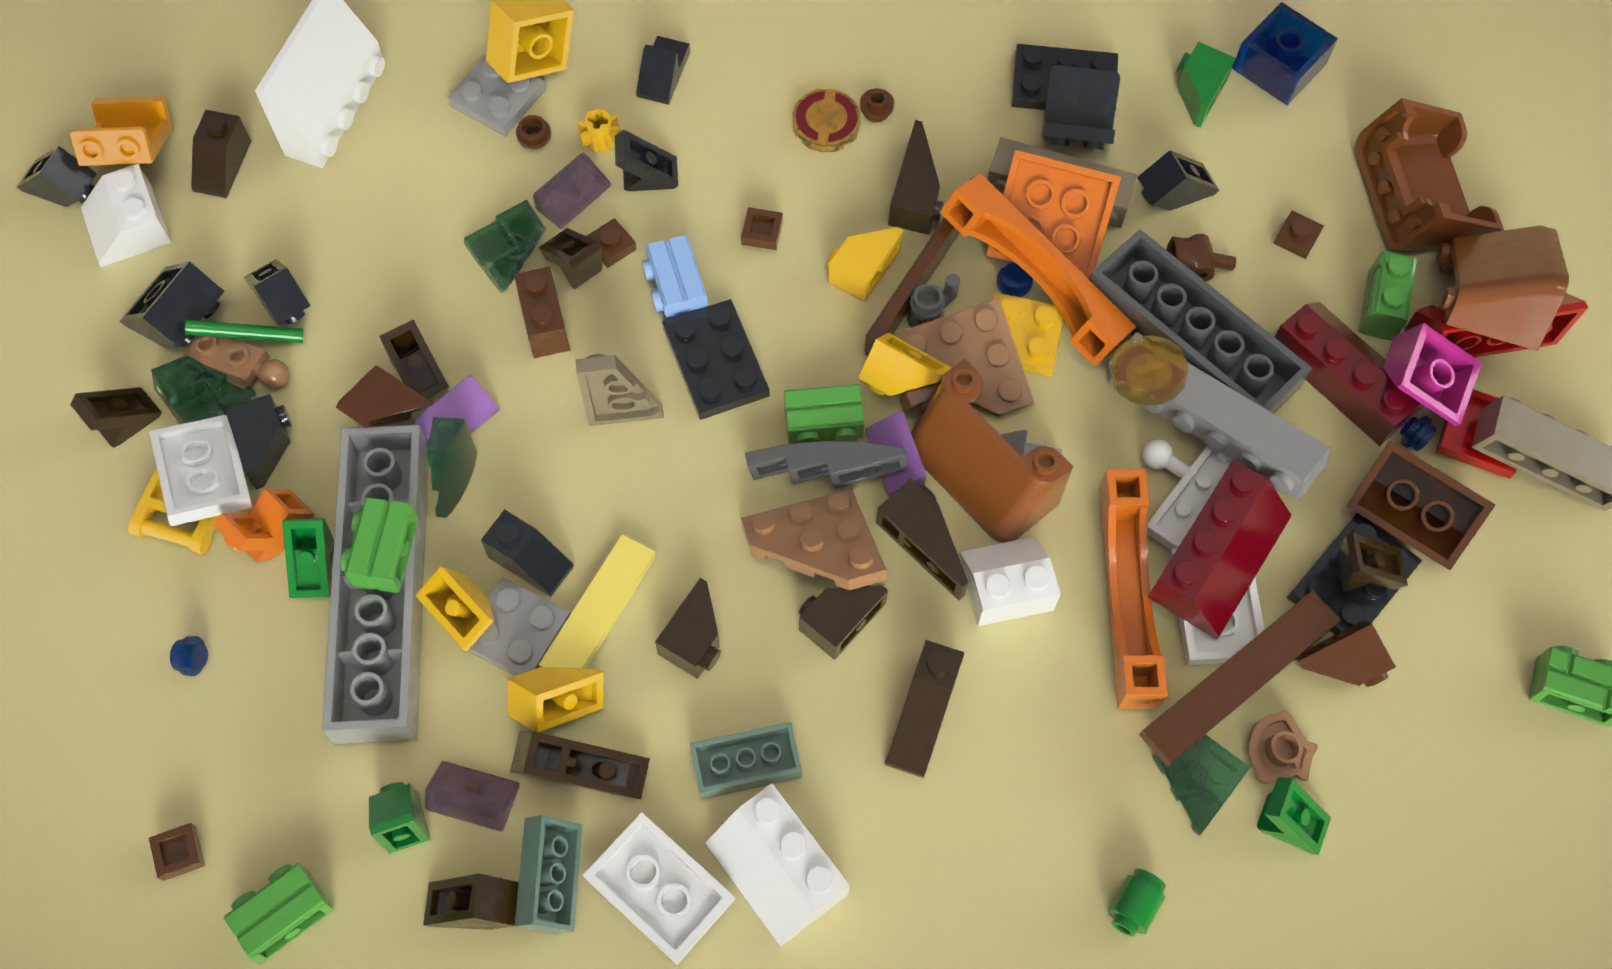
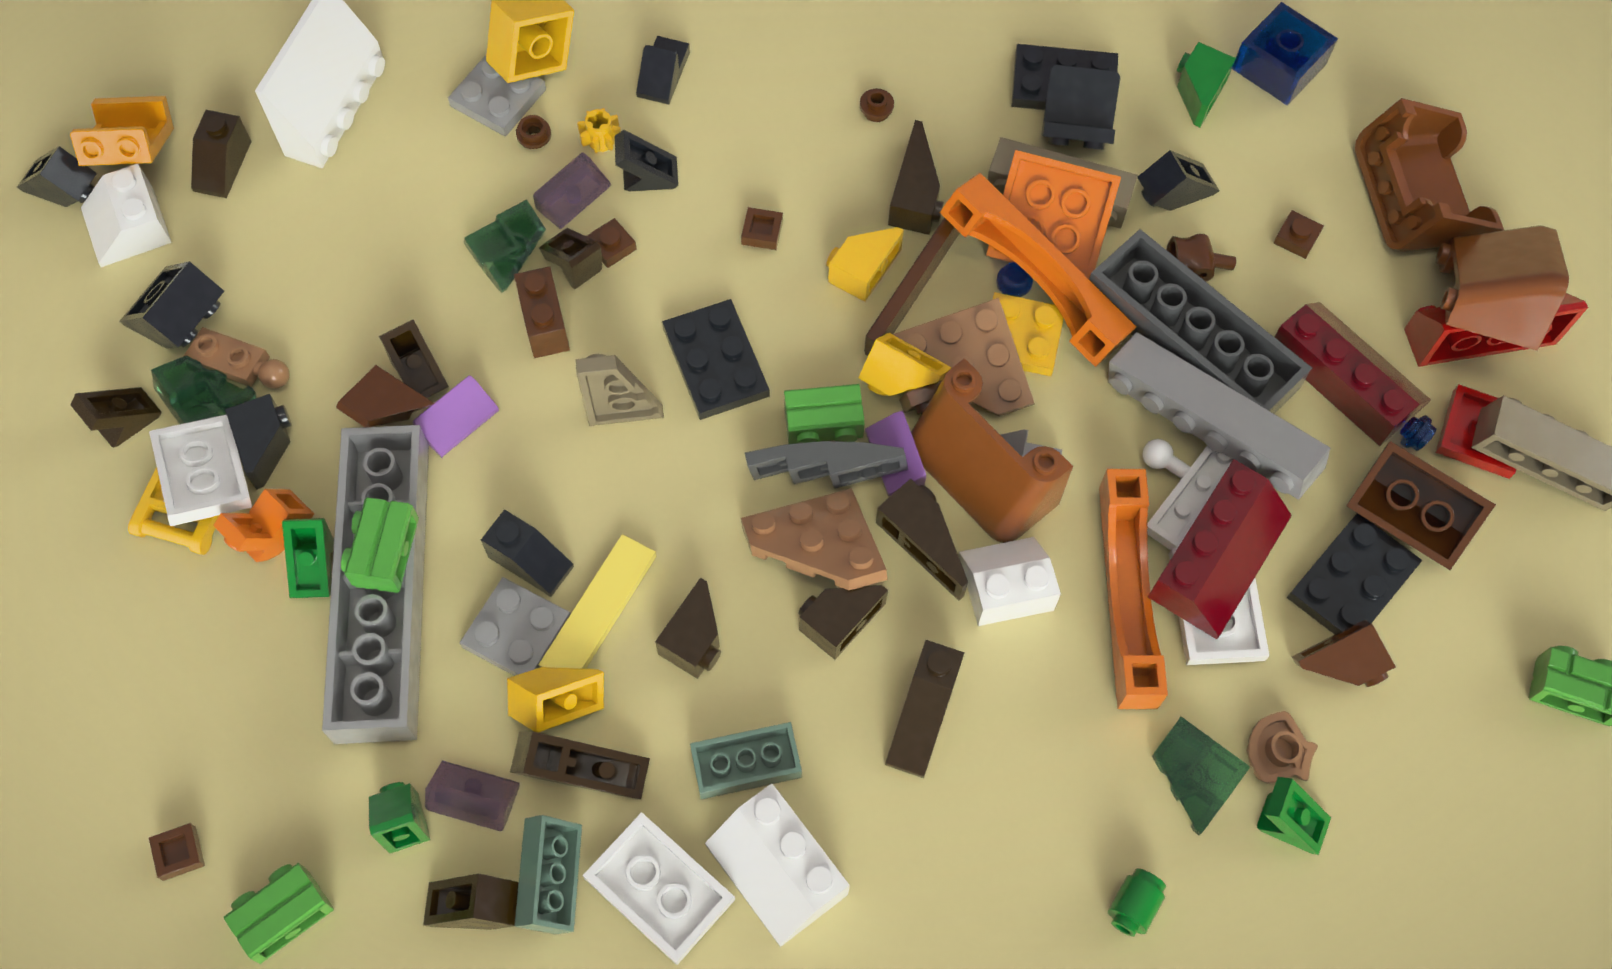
(189, 655): clear blue plate -> none
(243, 331): green bar -> none
(278, 292): black slope -> none
(451, 461): clear green slope -> none
(457, 605): yellow slope -> none
(675, 277): light blue brick -> none
(826, 120): clear yellow tile -> none
(929, 301): dark grey piece -> none
(1149, 370): clear yellow tile -> none
(1239, 678): reddish brown tile -> none
(1370, 561): dark brown slope -> none
(1387, 295): bright green brick -> none
(1433, 371): dark pink slope -> none

